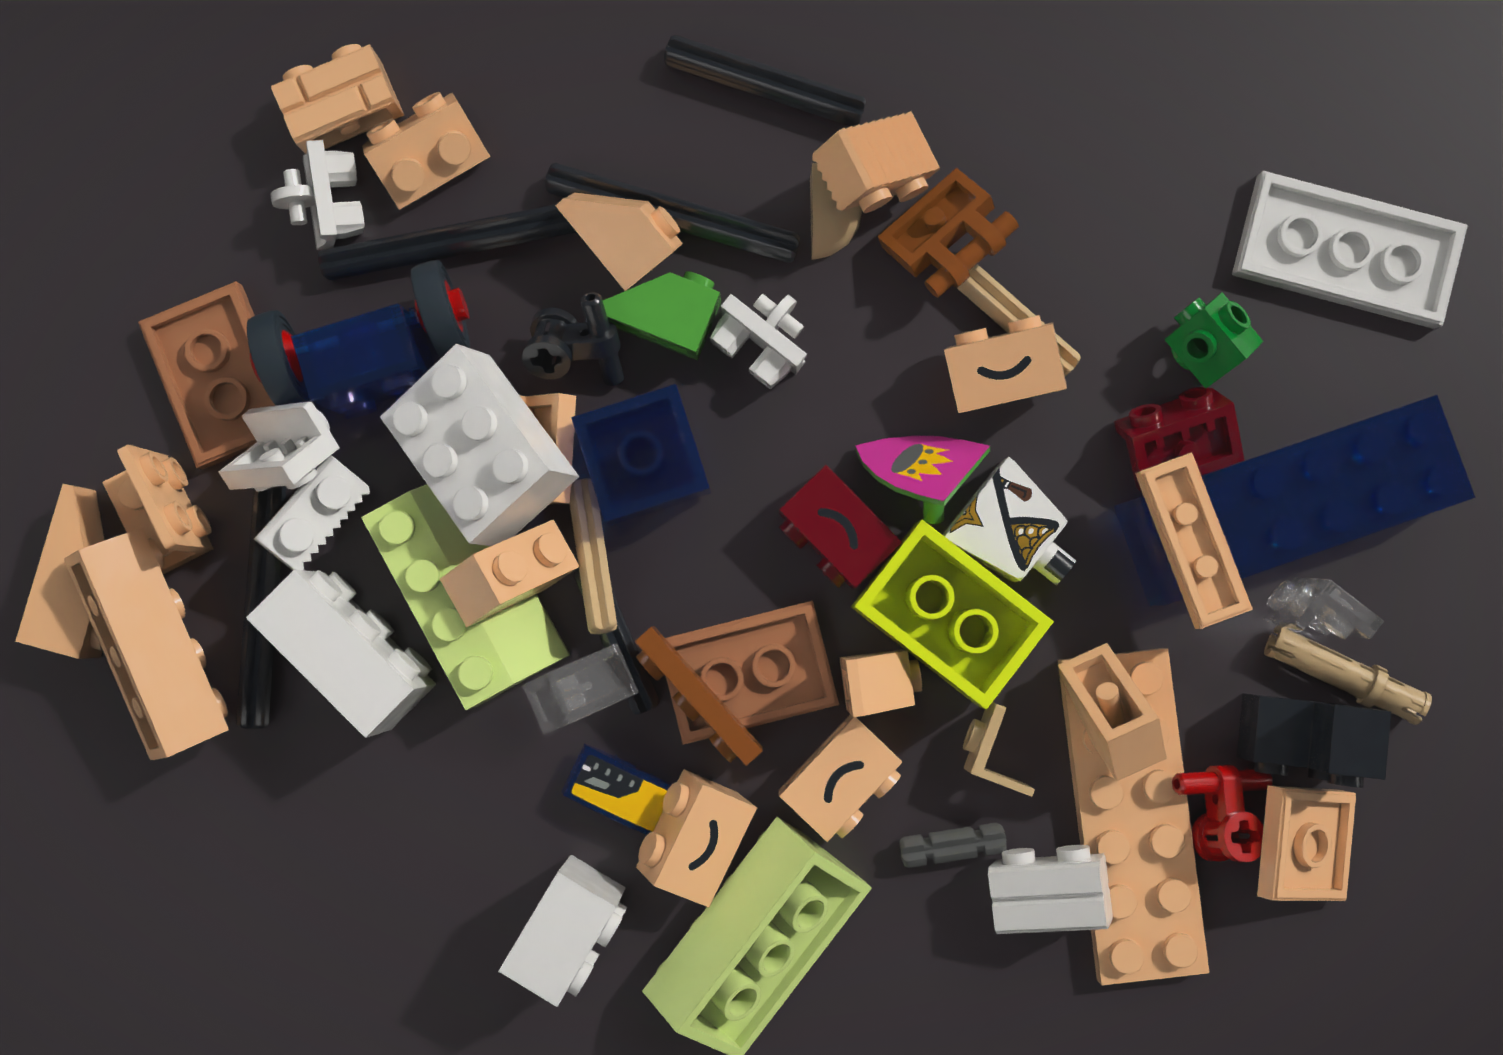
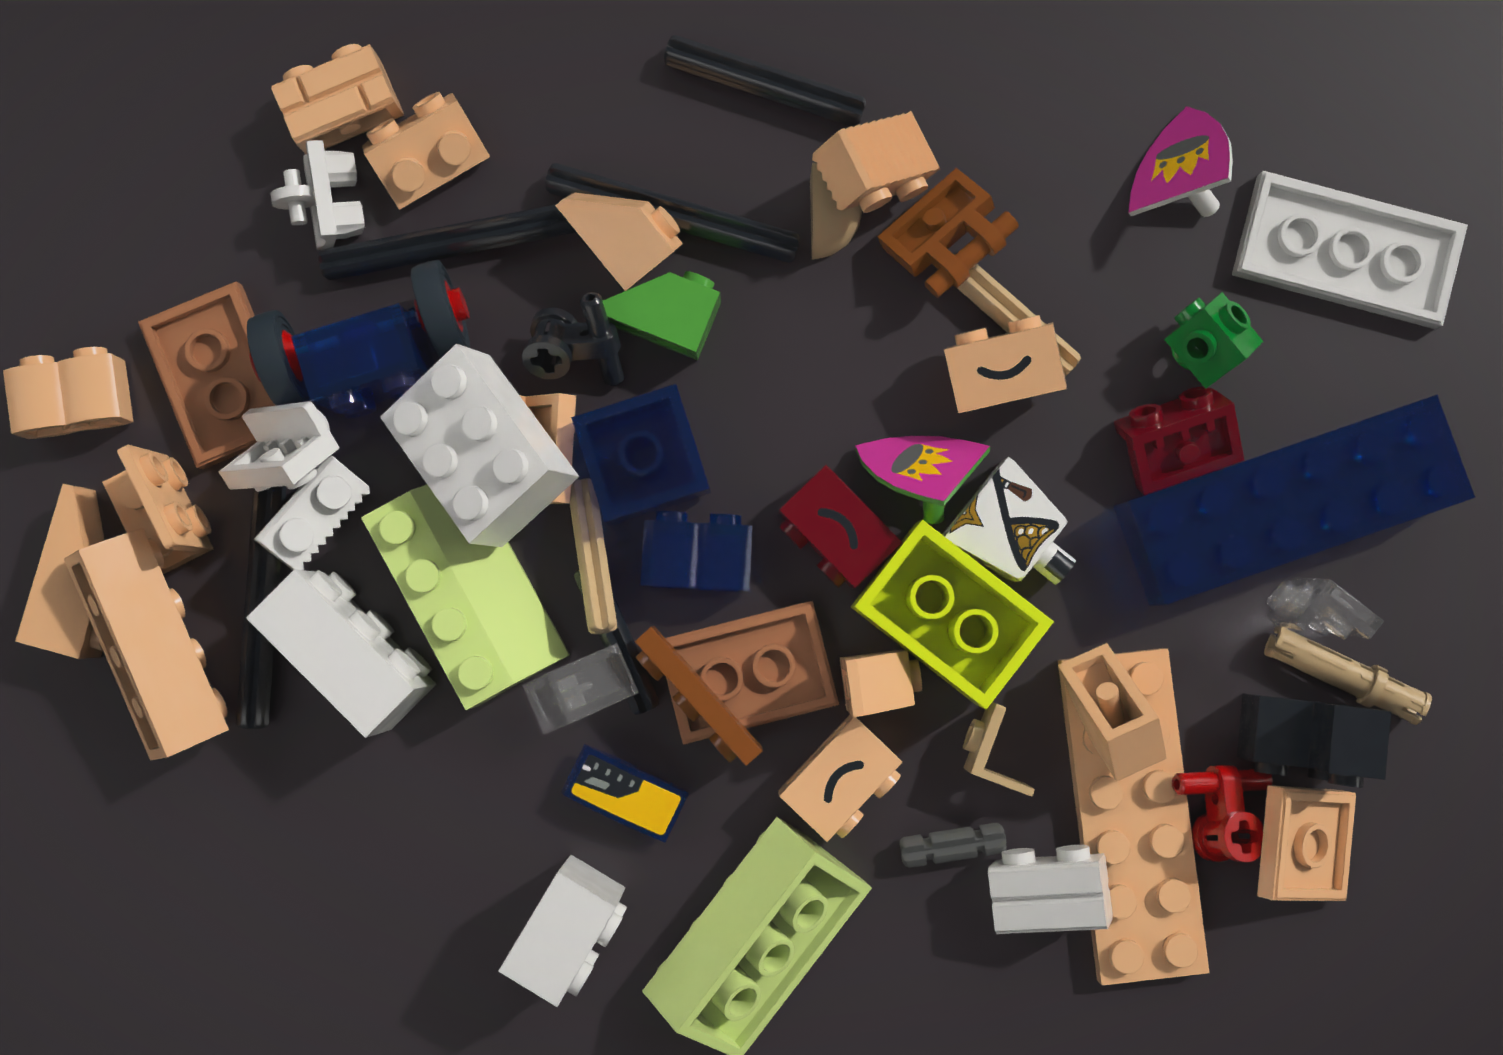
(68, 394): none -> light nougat brick
(509, 572): light nougat brick -> none
(695, 838): light nougat brick -> none
(696, 554): none -> clear blue brick
(779, 352): white hips -> none
(1183, 163): none -> dark pink shield
(1193, 541): light nougat tile -> none

